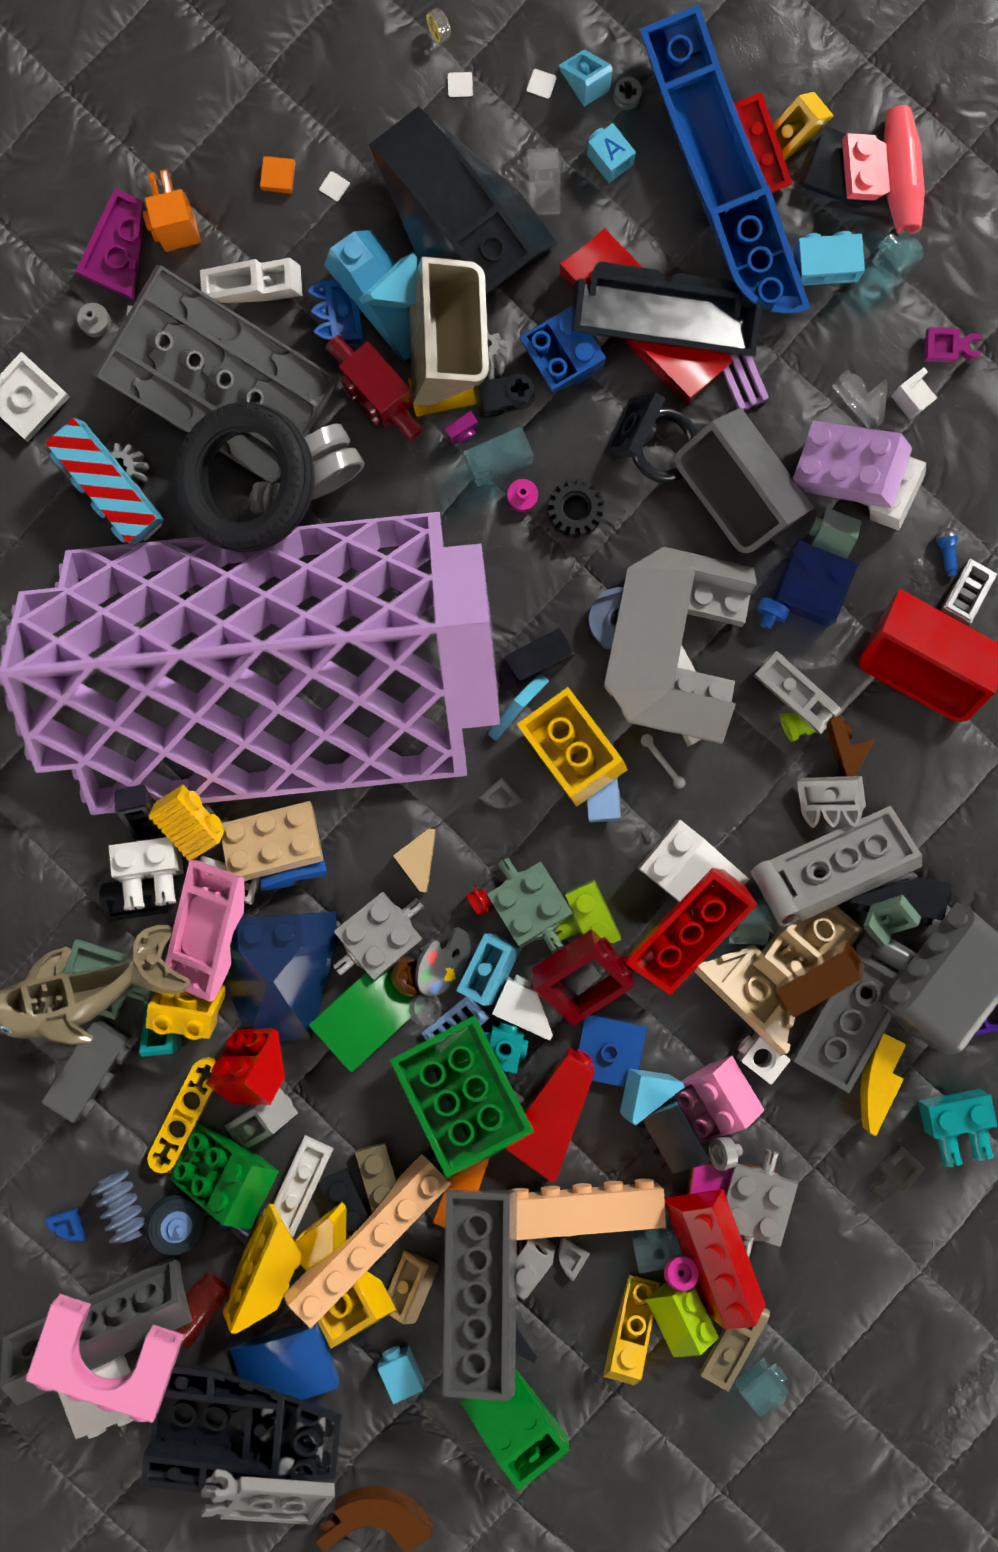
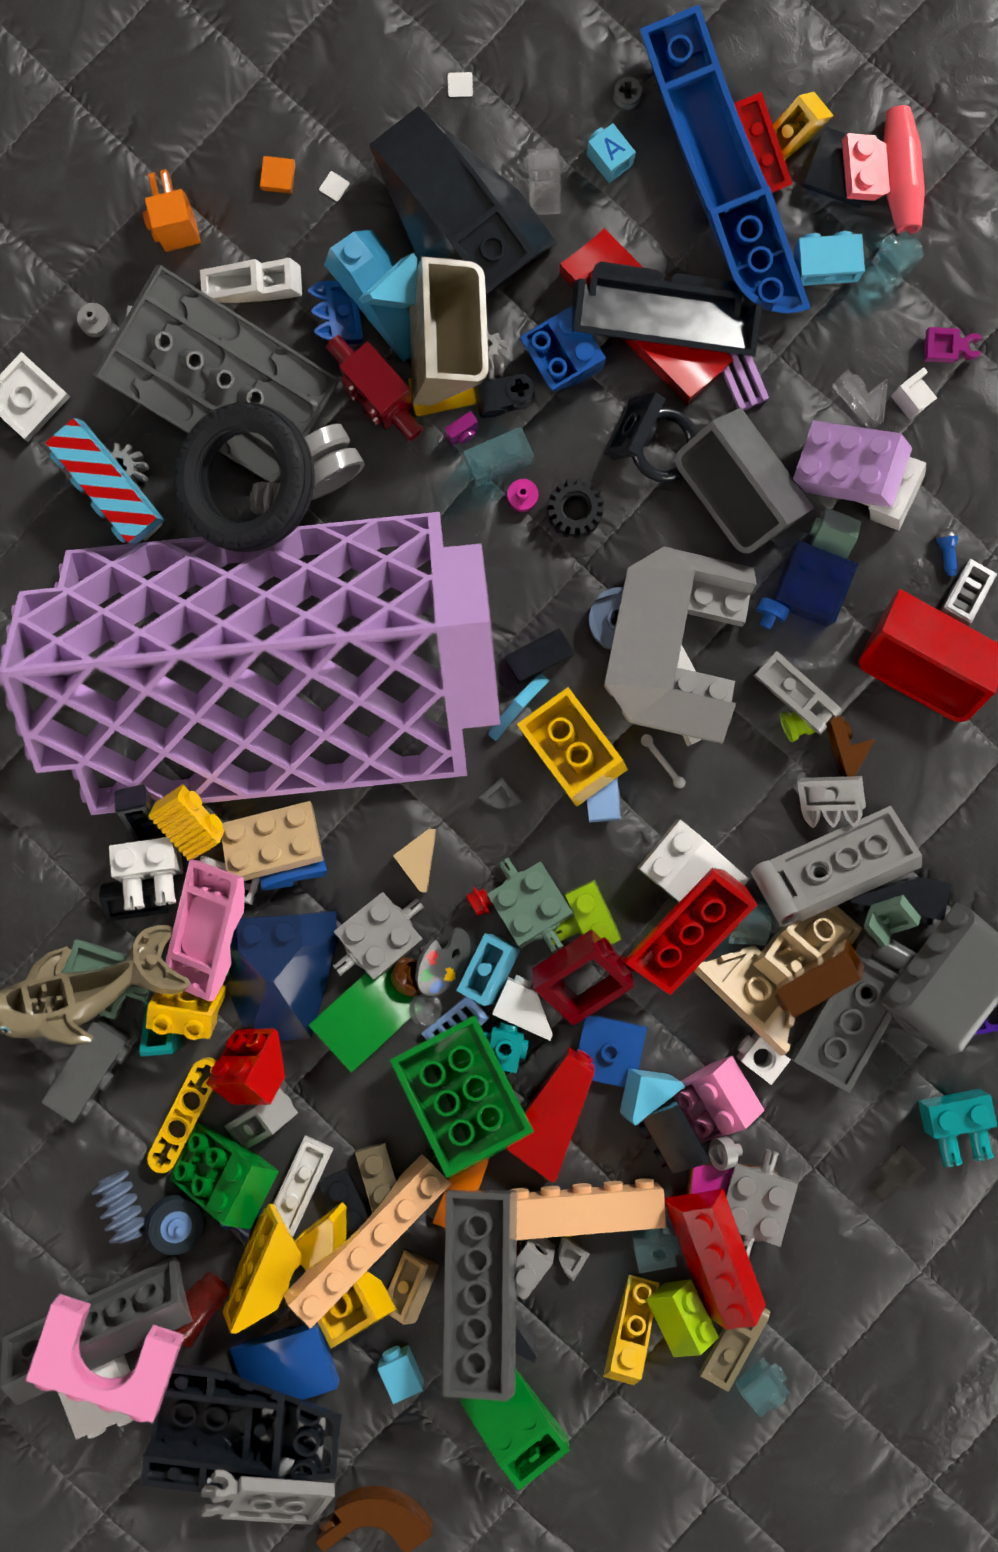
(66, 1225): blue tile -> none
(115, 246): magenta wing -> none
(438, 25): clear tile -> none
(541, 83): white sticker -> none
(587, 76): medium azure slope -> none
(681, 1273): dark pink tile -> none
(879, 1082): yellow slope -> none

